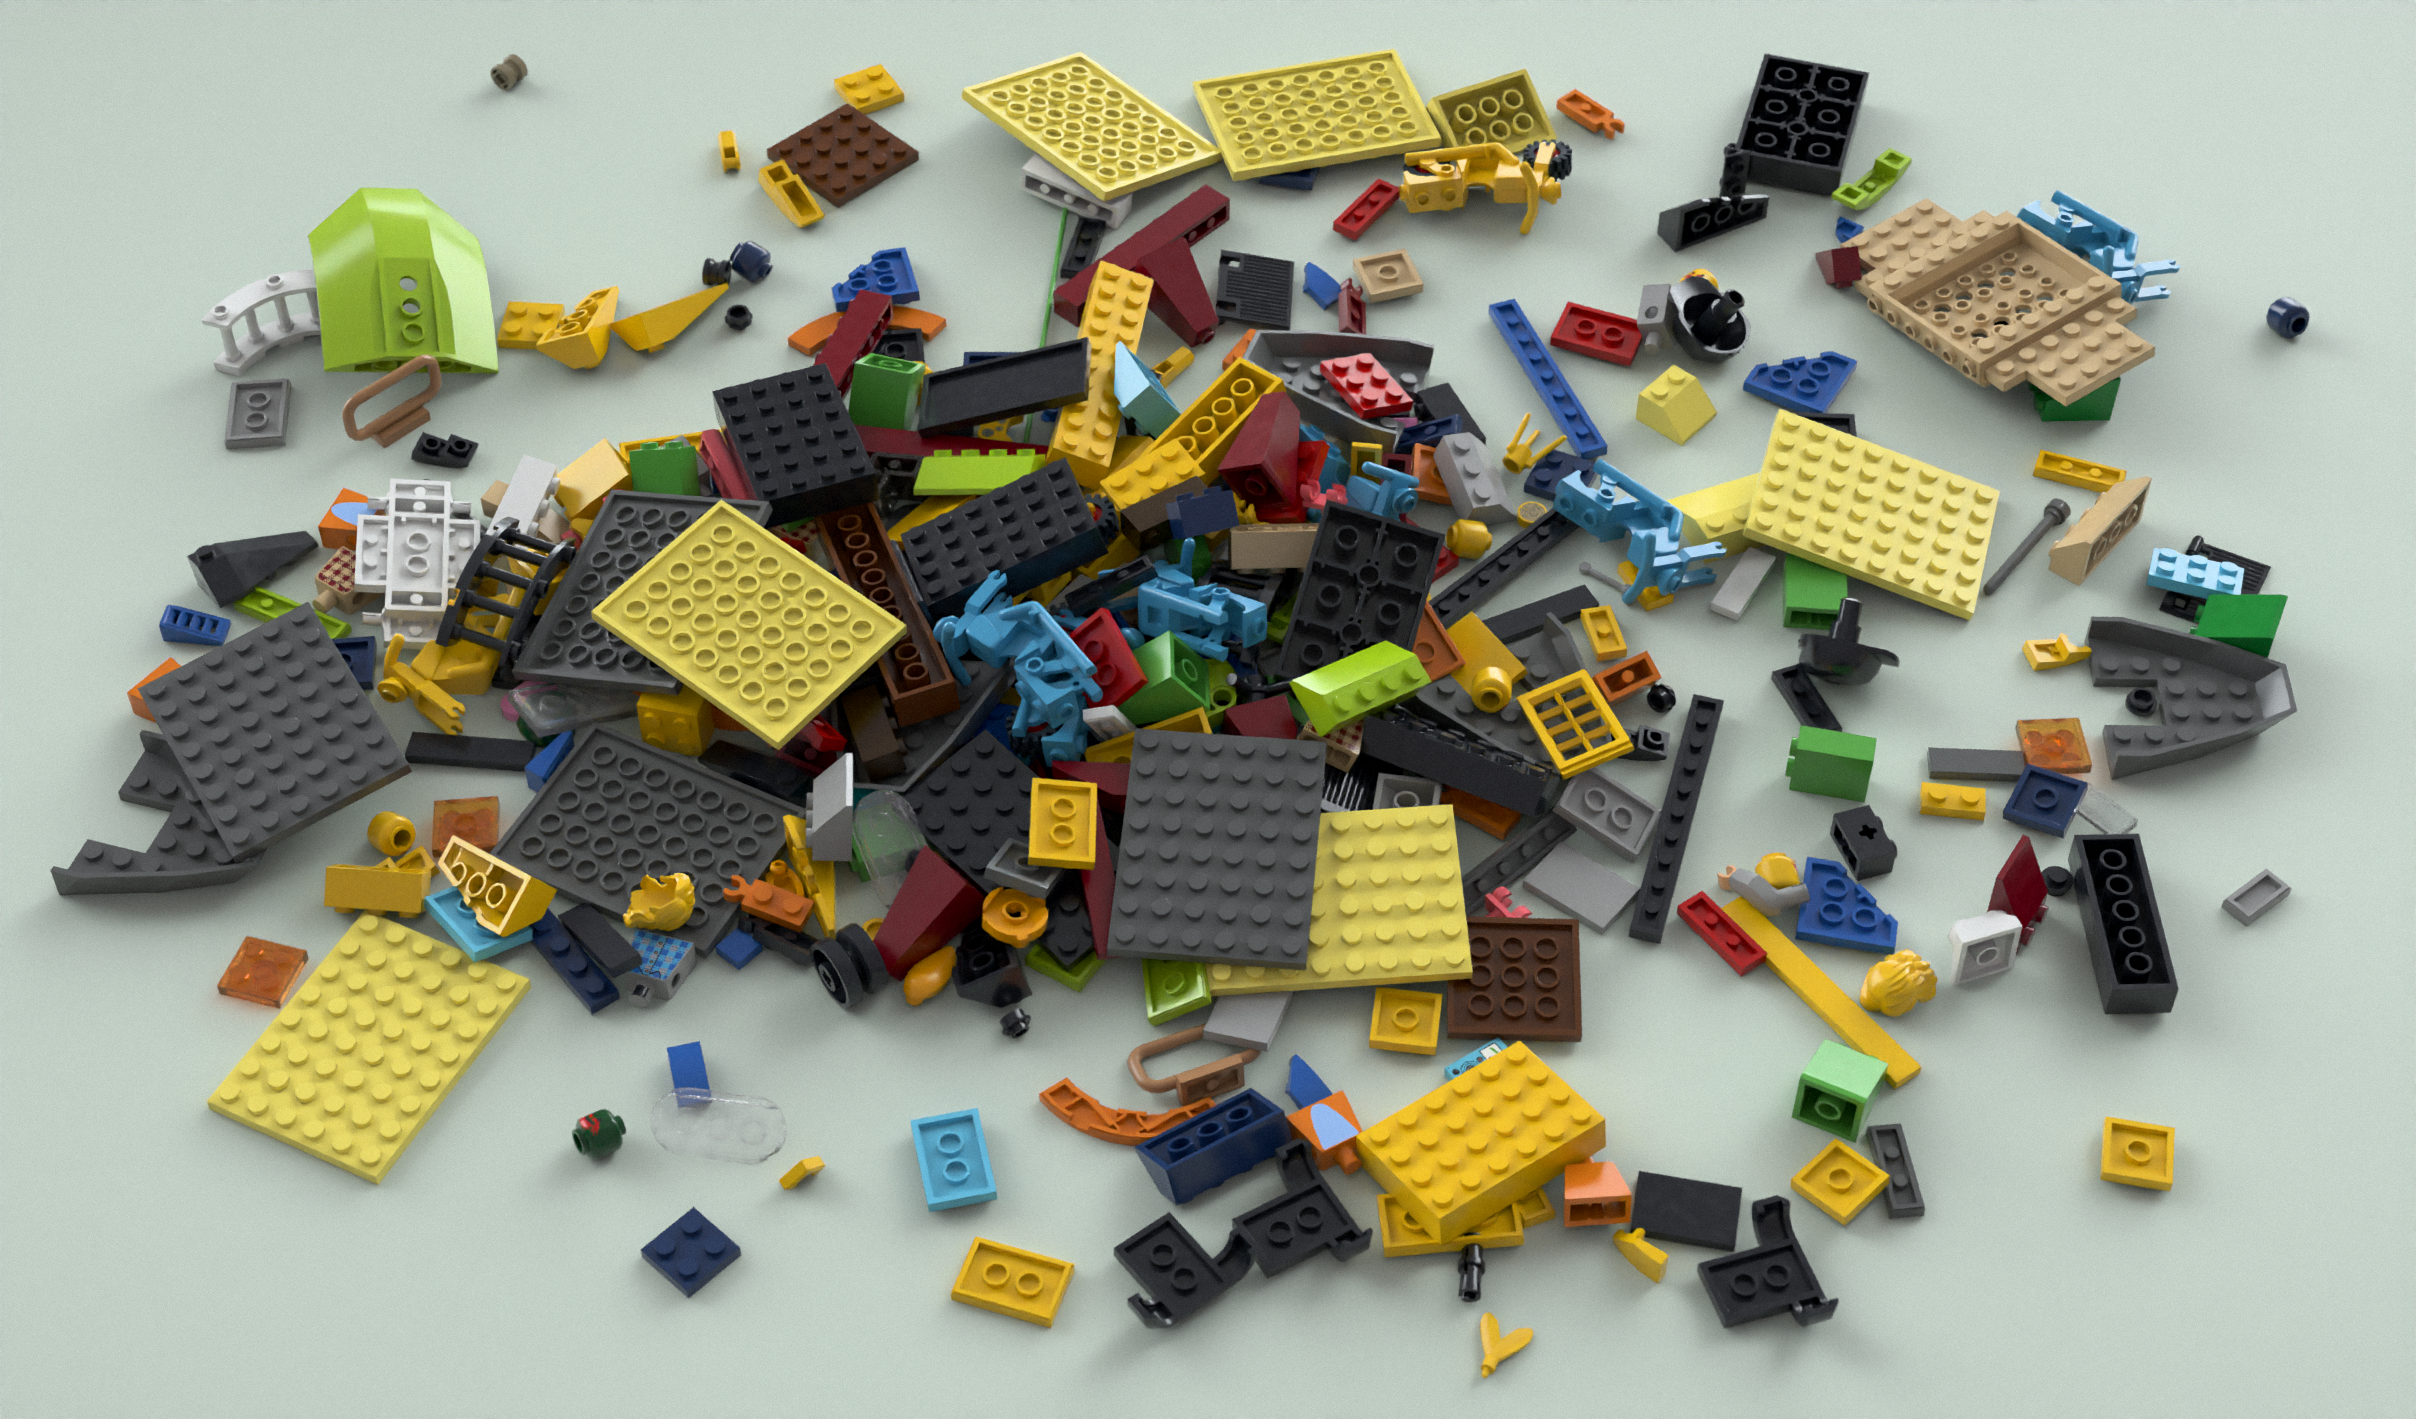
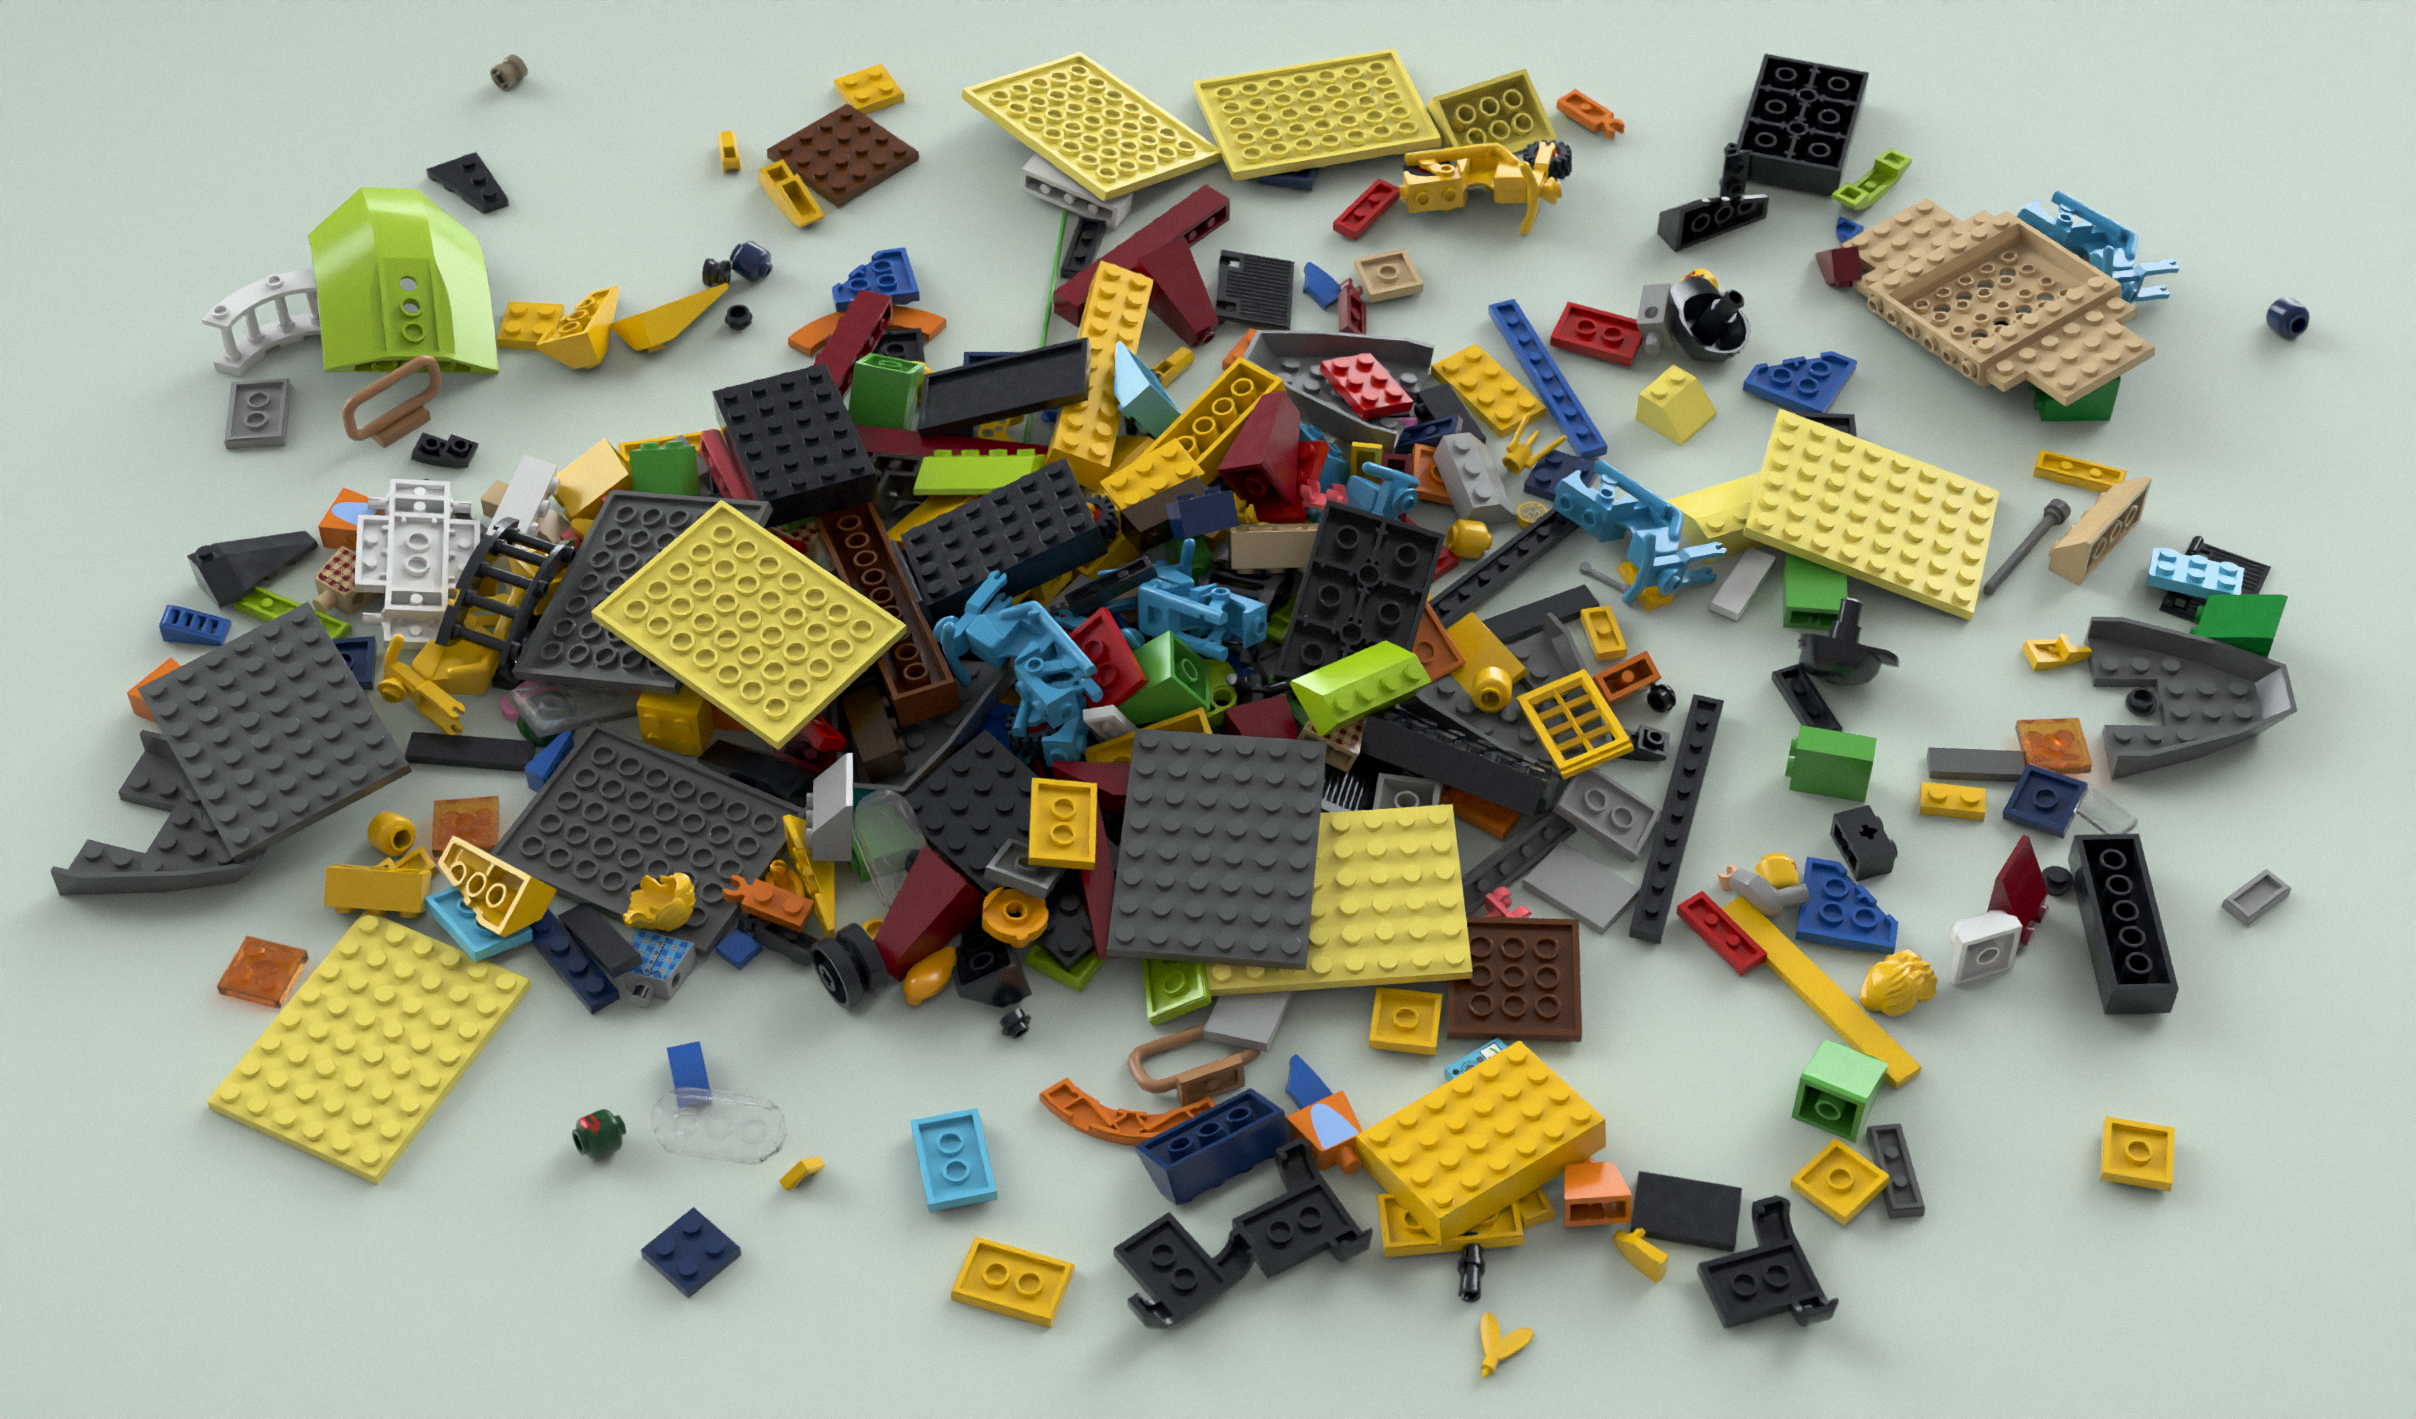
(472, 181): none -> black wing
(1488, 390): none -> yellow plate

